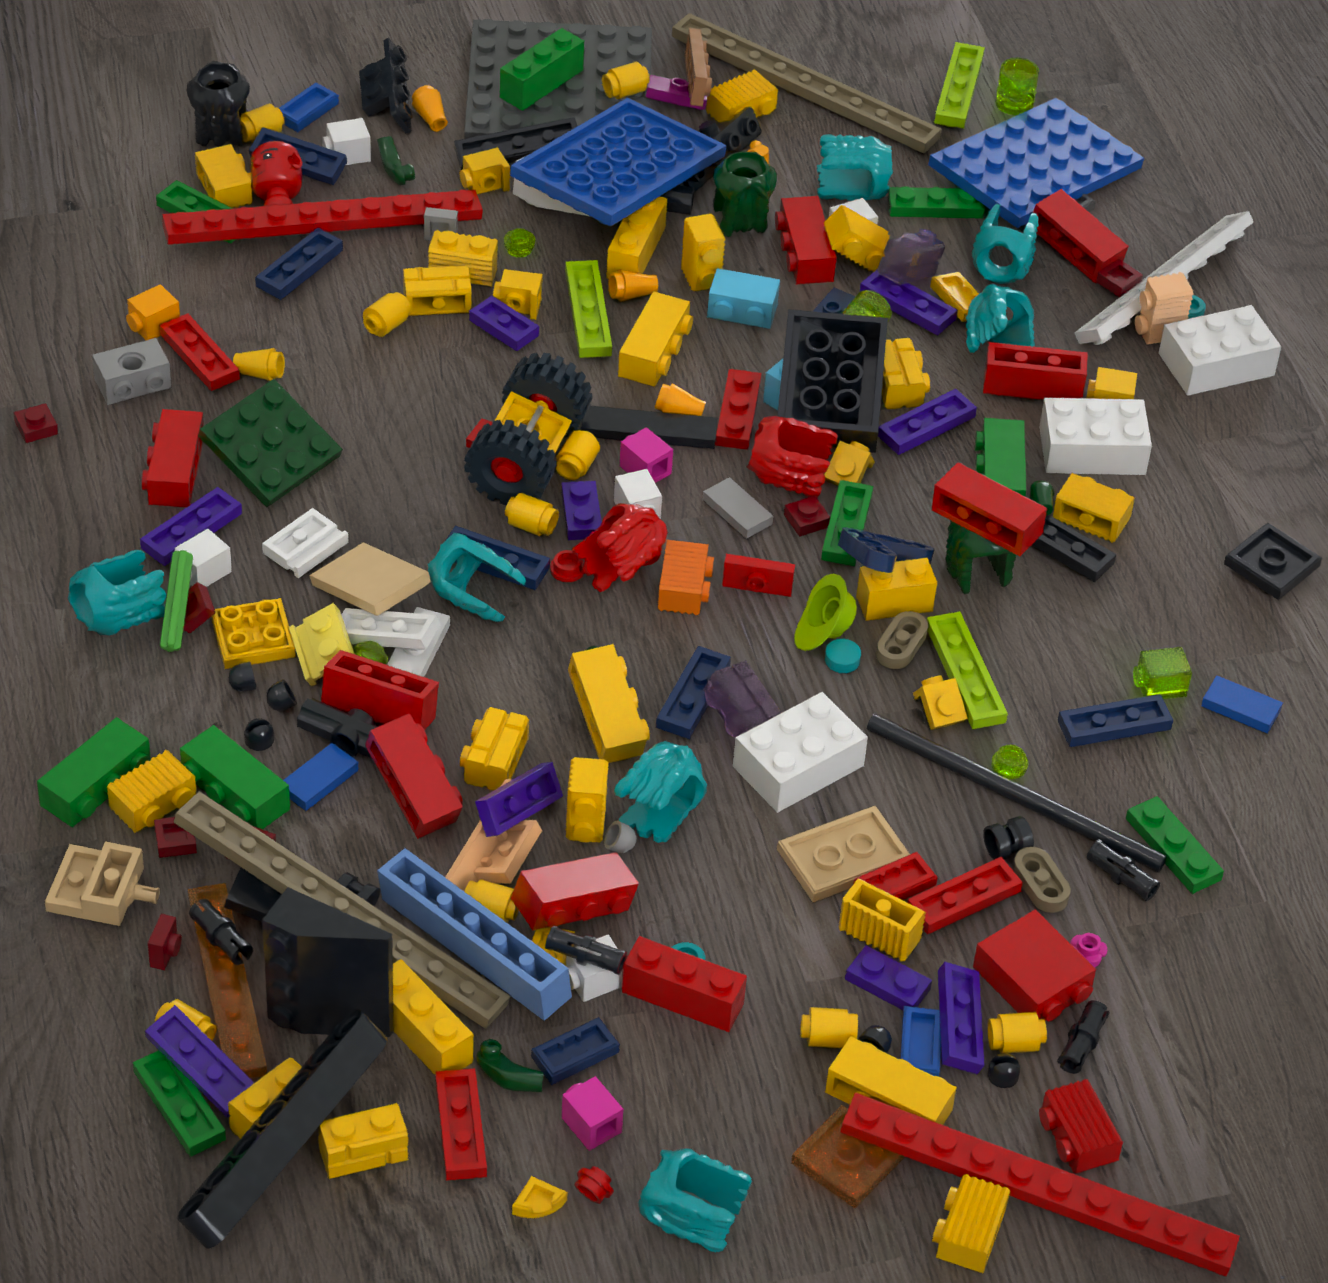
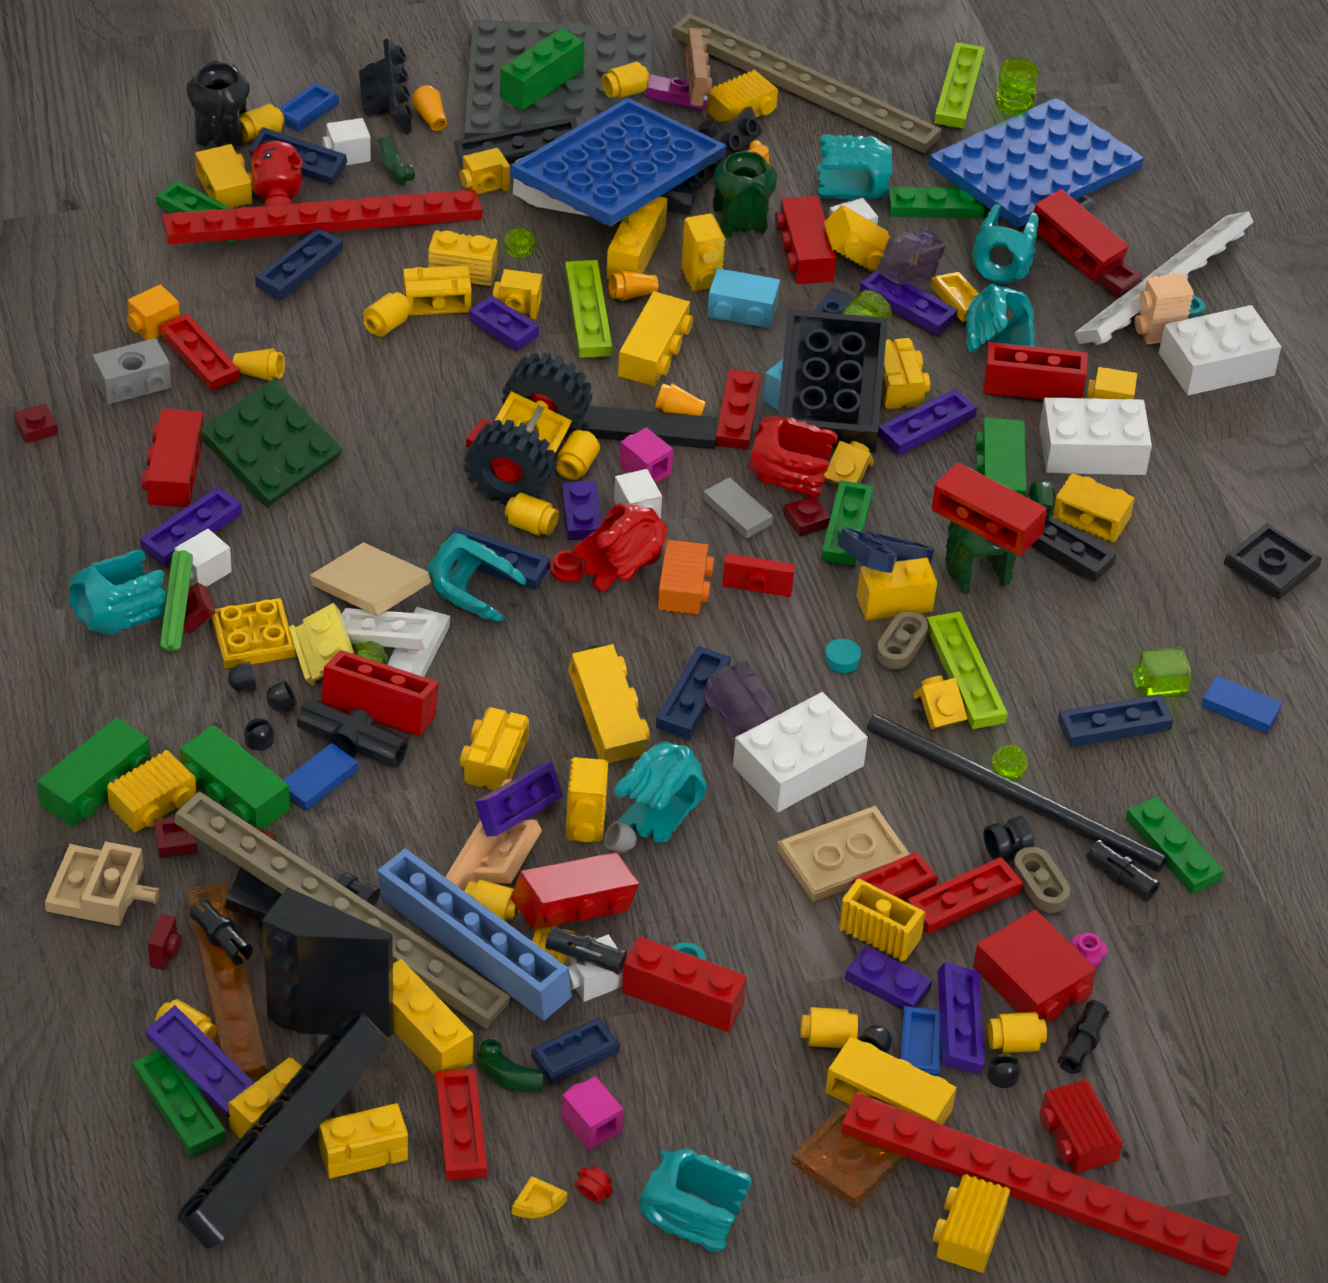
(305, 542): white plate -> none
(414, 775): red brick -> none
(439, 220): light grey plate -> none
(827, 613): lime piece -> none

